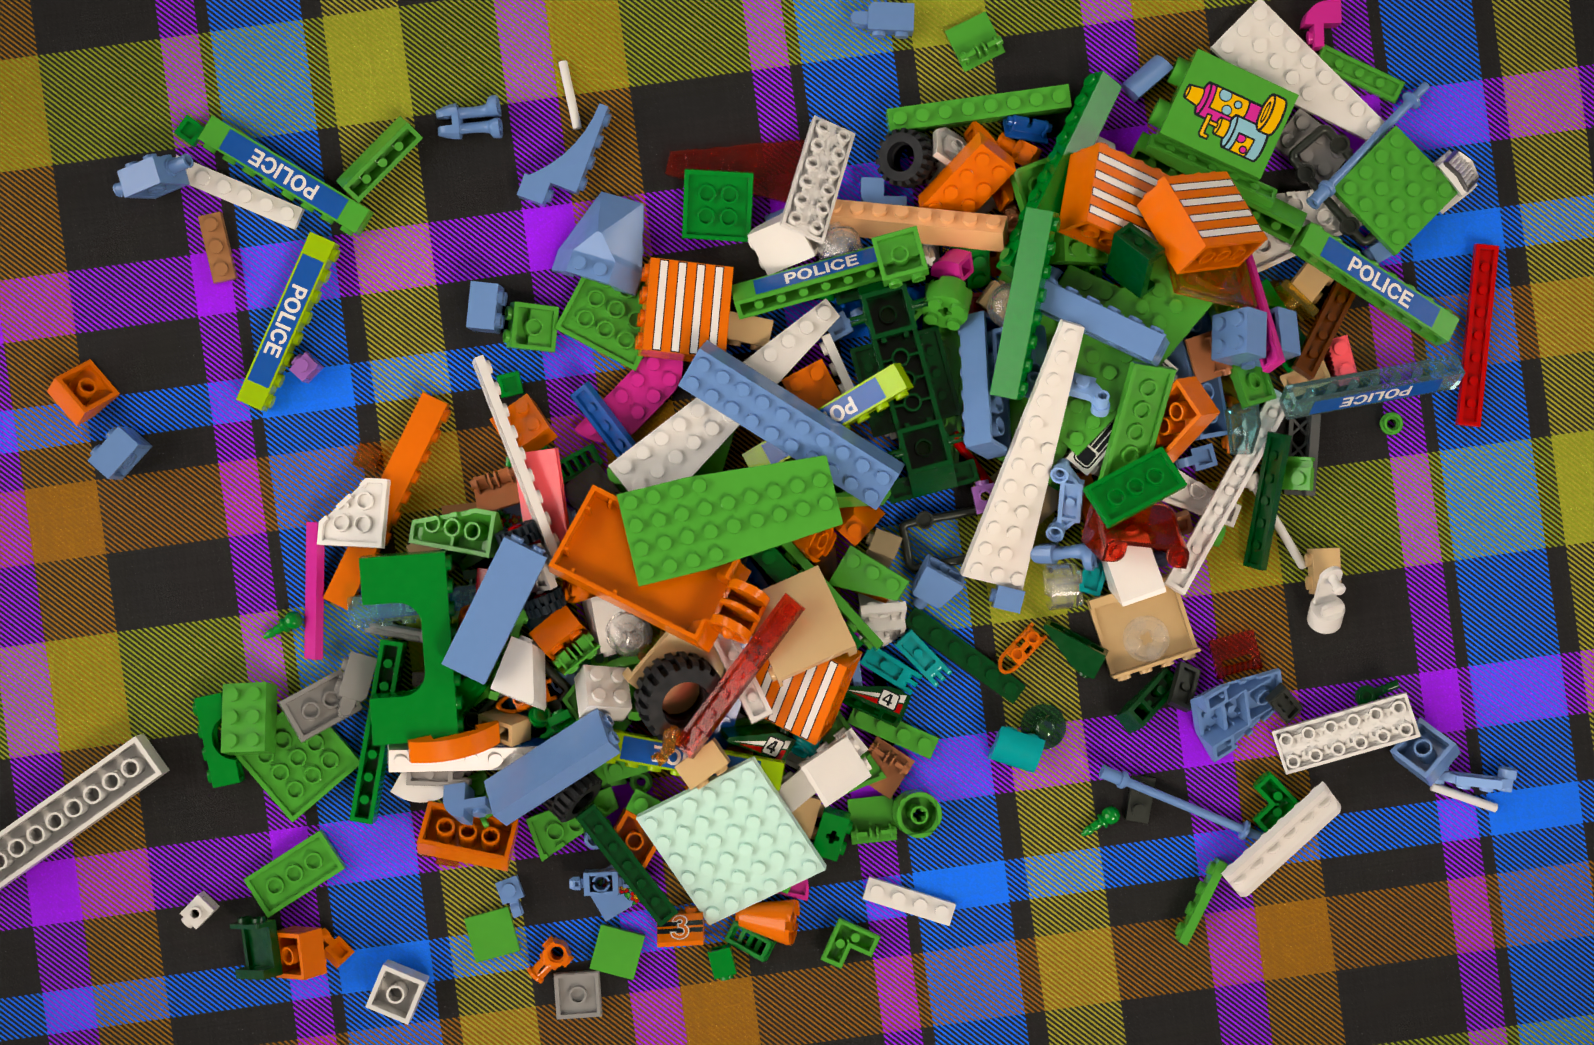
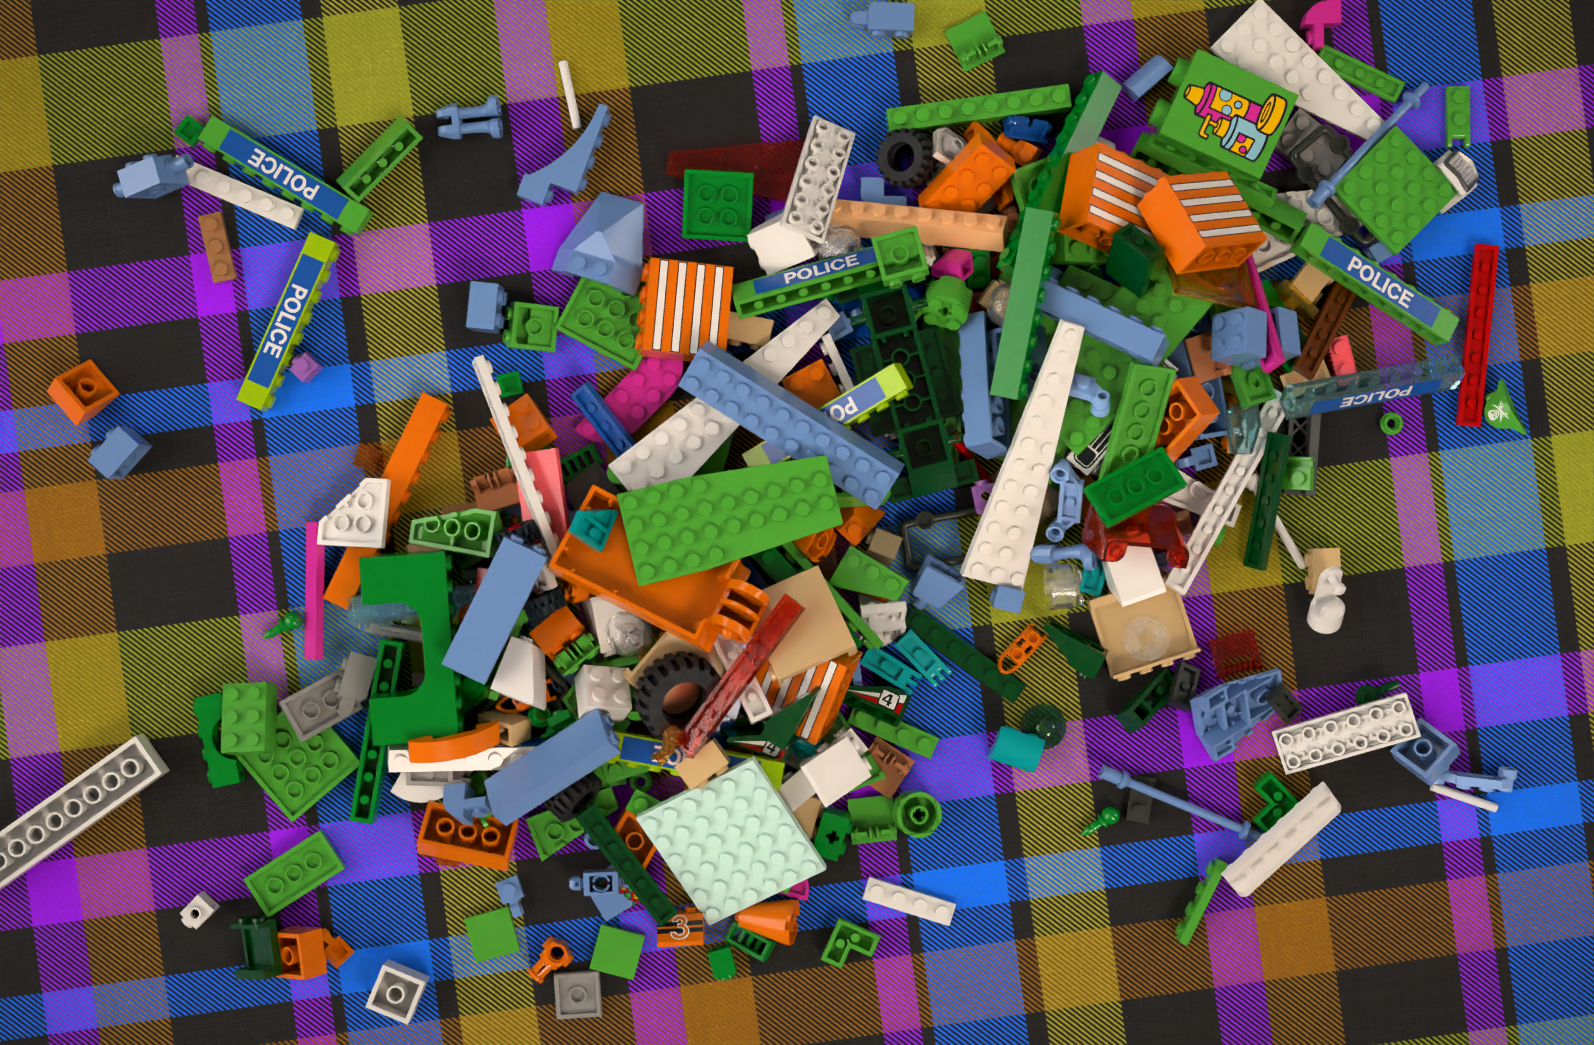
(593, 527): none -> teal wing
(785, 722): none -> dark green slope
(1457, 115): none -> bright green hinge
(1501, 411): none -> bright green hat

